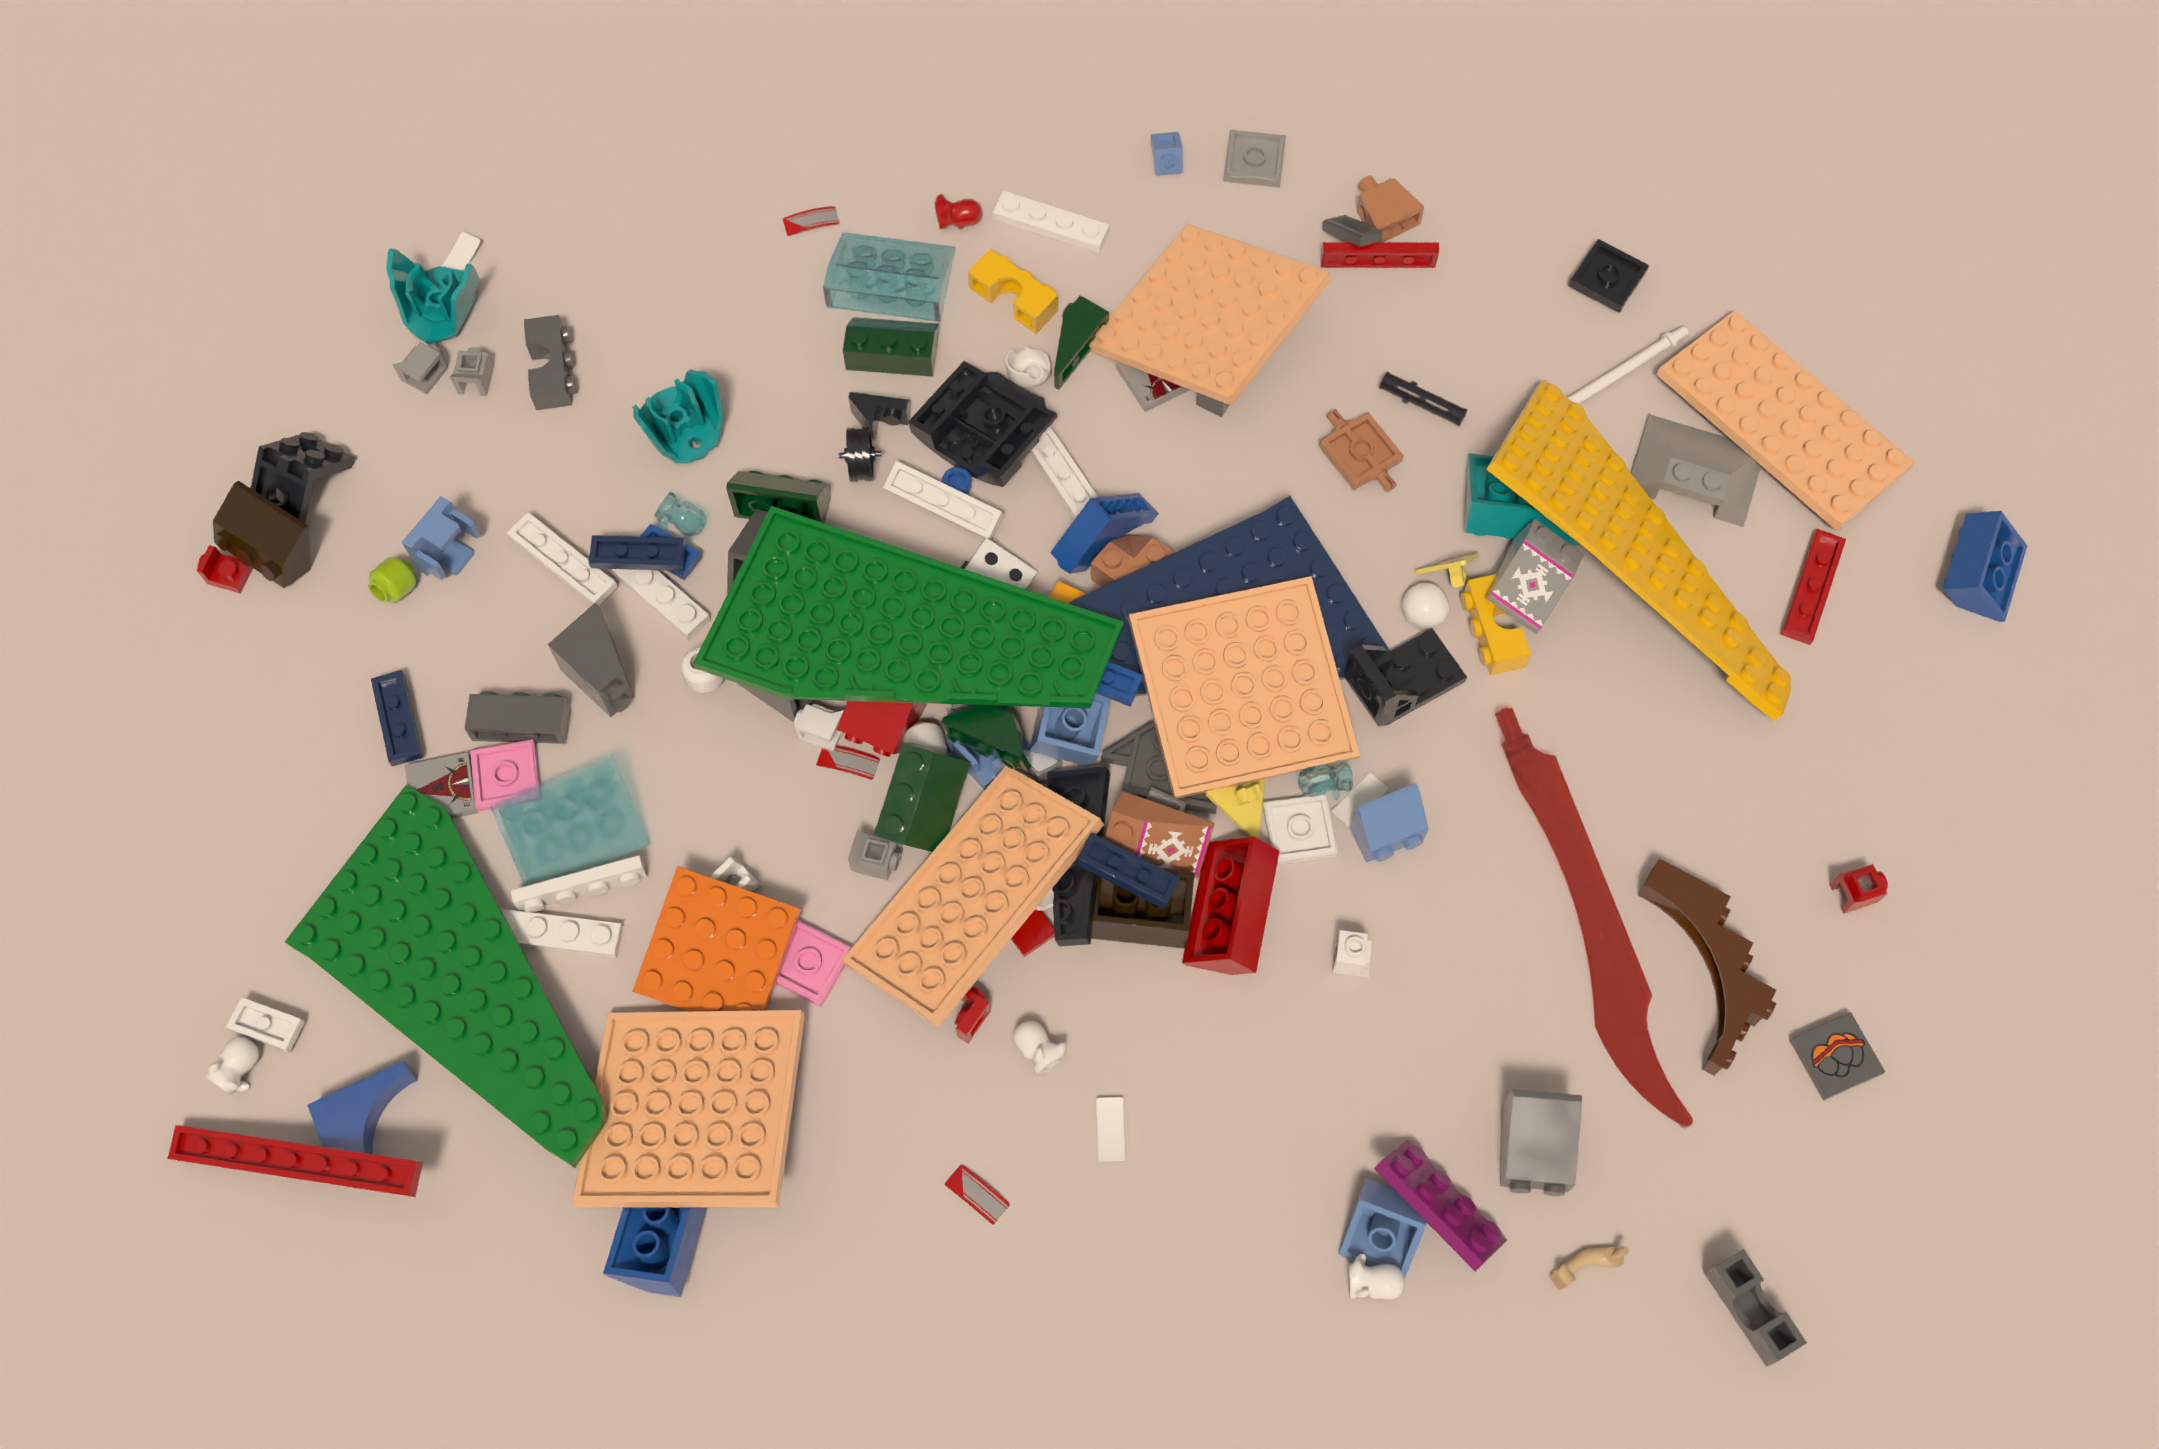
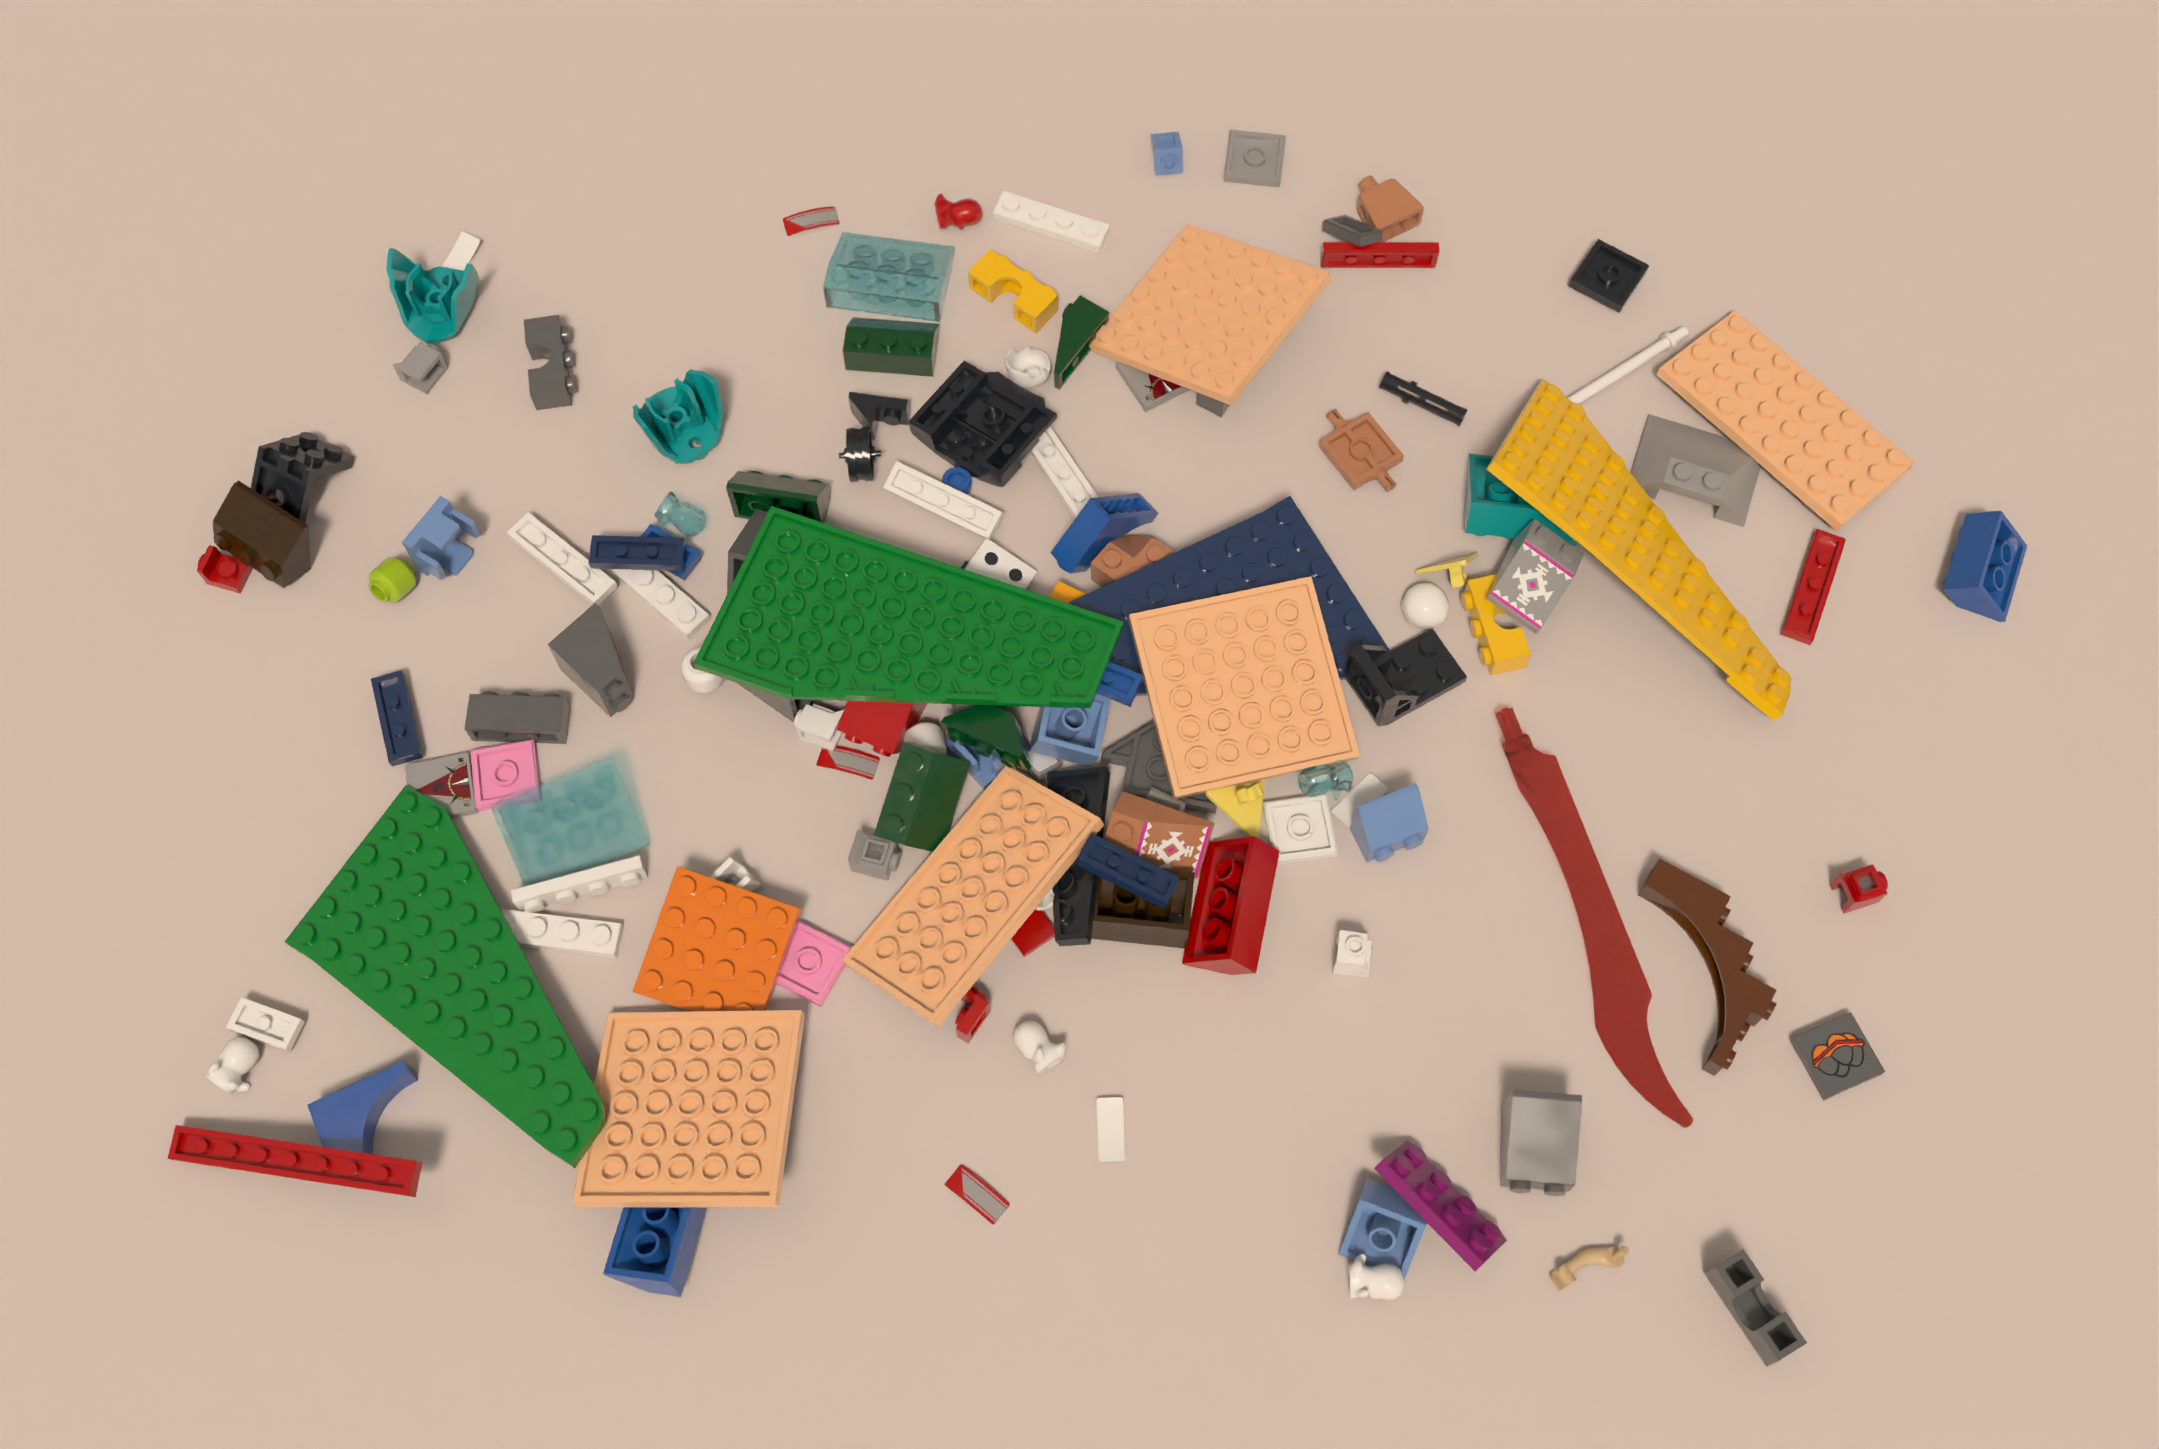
(472, 367): light grey window -> none

